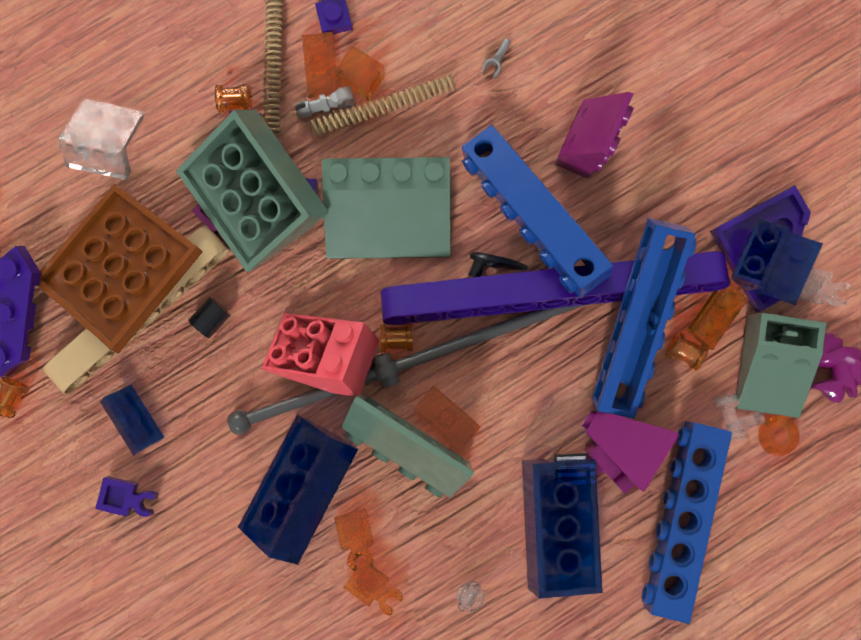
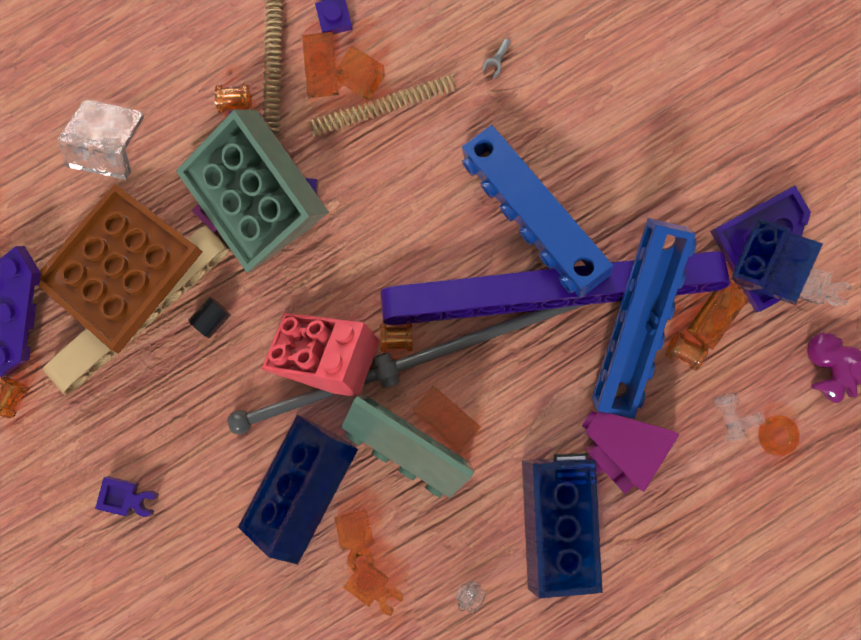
(132, 419): clear blue plate -> none
(340, 98): light grey piece -> none
(387, 207): sand green slope -> none
(497, 262): black bar -> none
(594, 133): magenta slope -> none
(679, 600): blue brick -> none
(779, 363): sand green slope -> none

